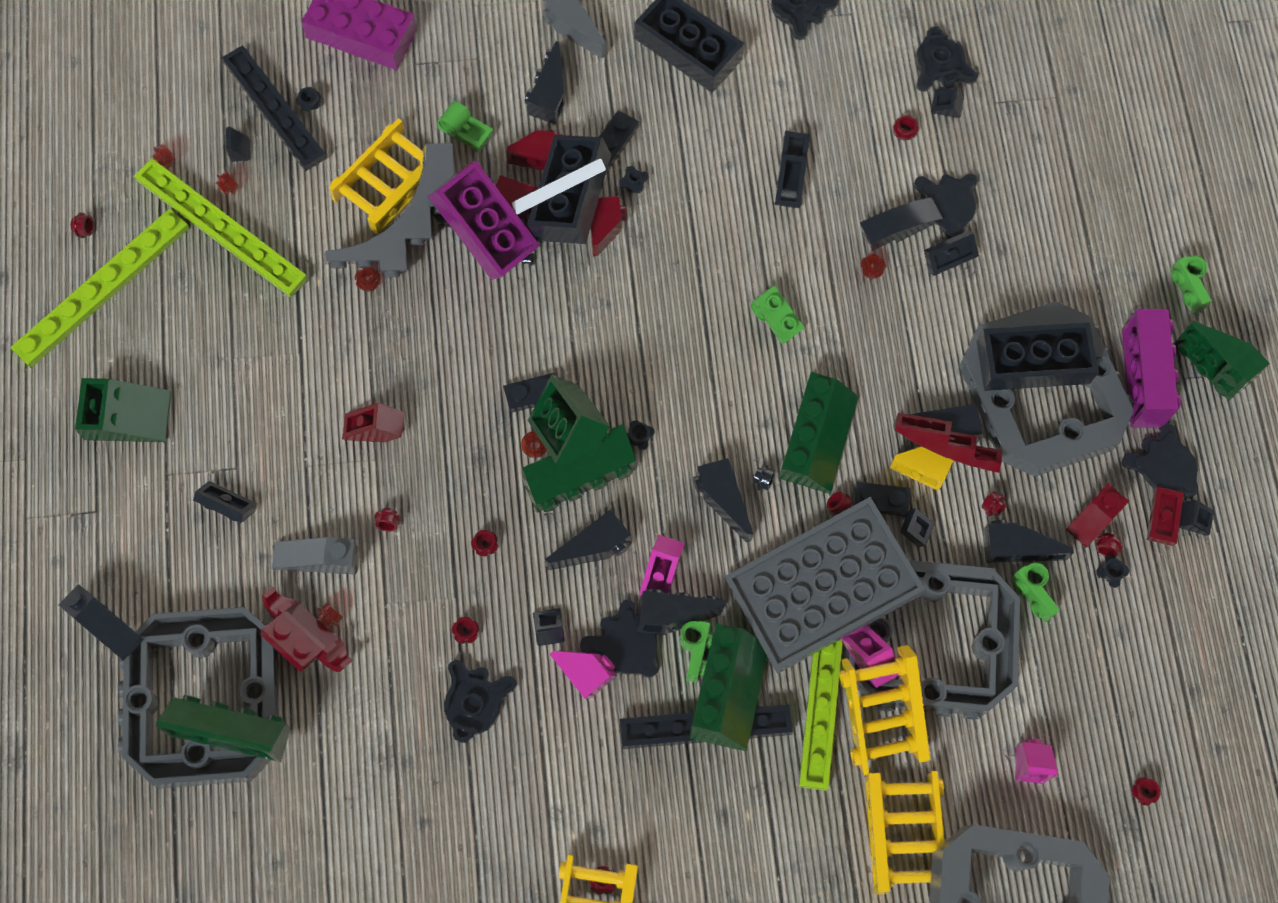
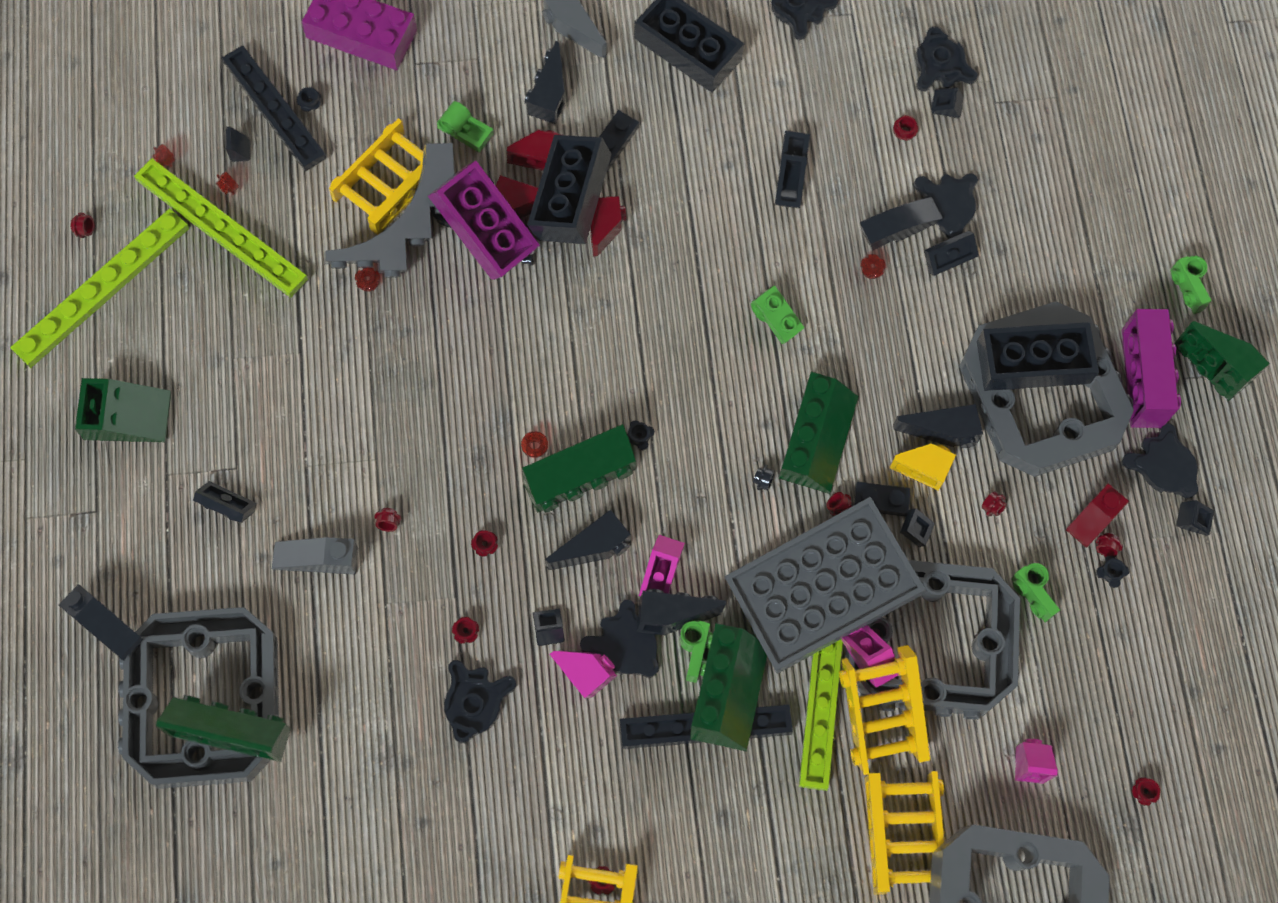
(301, 635): dark red plate -> none
(329, 615): clear red plate -> none
(373, 424): dark red slope -> none
(525, 393): black plate -> none
(558, 186): white sticker -> none
(567, 421): dark green slope -> none
(634, 186): black plate -> none
(722, 494): black slope -> none
(938, 438): dark red slope -> none
(1020, 544): black slope -> none
(1165, 516): dark red plate -> none

